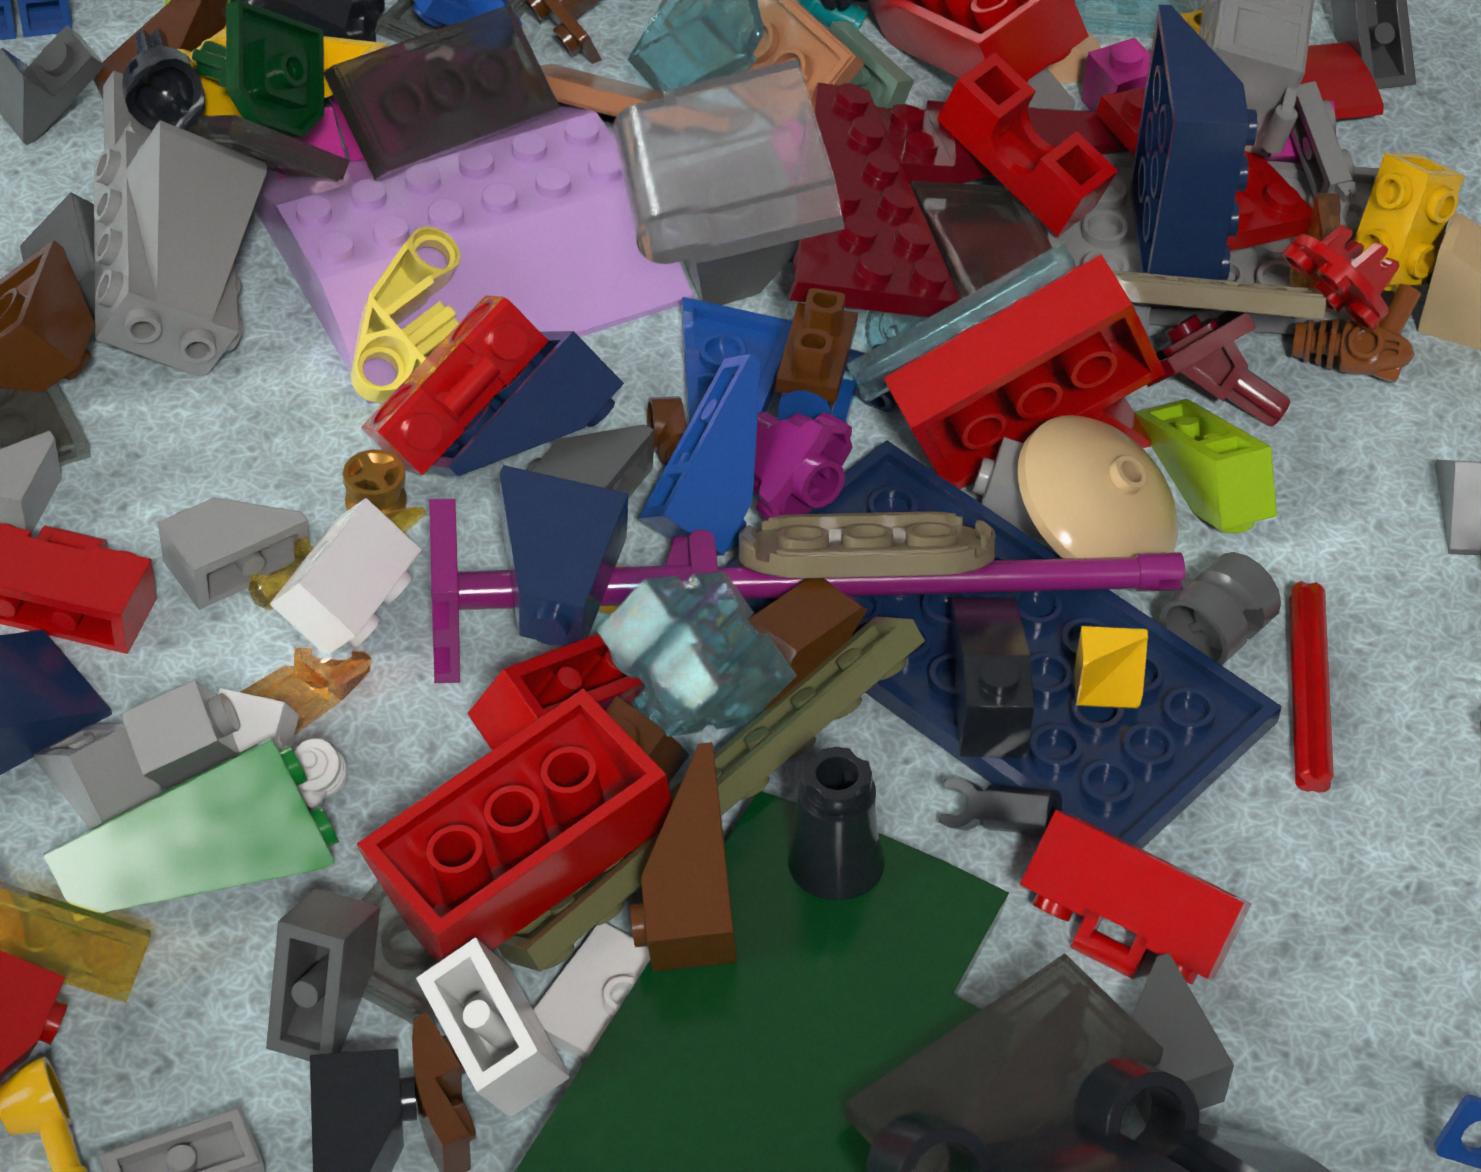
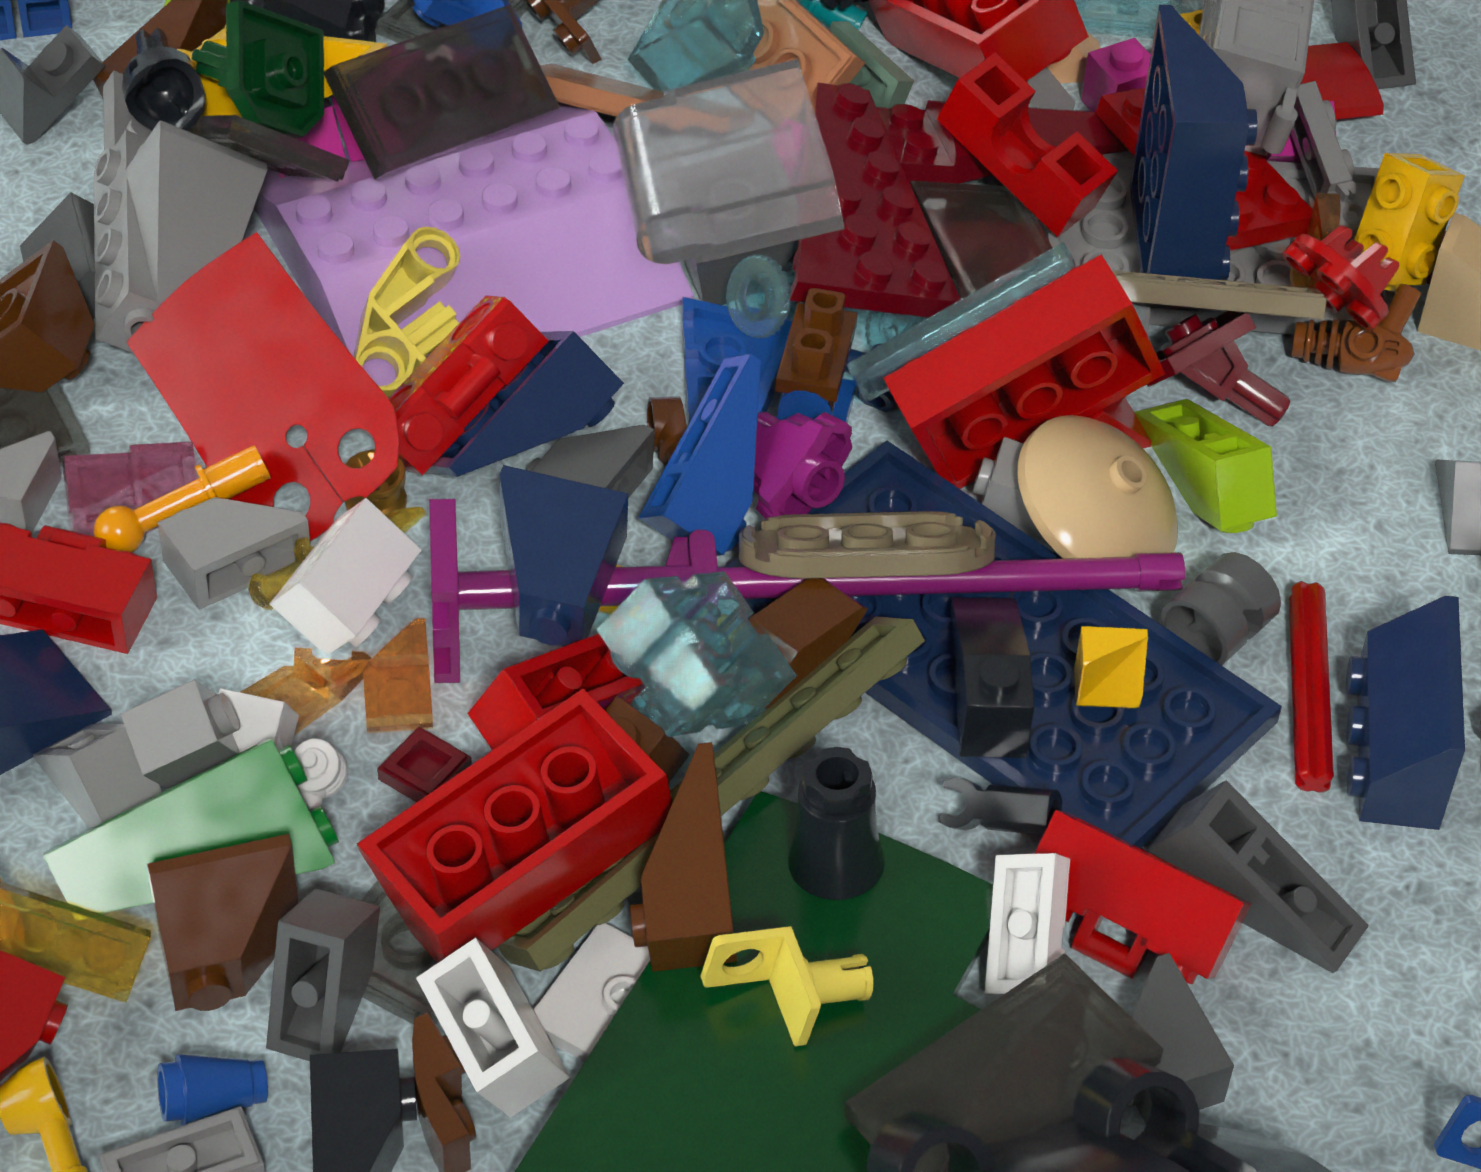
(123, 479): none -> clear pink slope
(126, 527): none -> light orange pin
(208, 1085): none -> blue cone
(221, 918): none -> reddish brown slope
(250, 359): none -> red piece
(399, 683): none -> clear orange slope
(422, 765): none -> dark red tile
(760, 296): none -> clear light blue hose
(796, 983): none -> light yellow bracket
(1025, 918): none -> white hinge
(1240, 852): none -> dark grey slope
(1407, 717): none -> dark blue slope

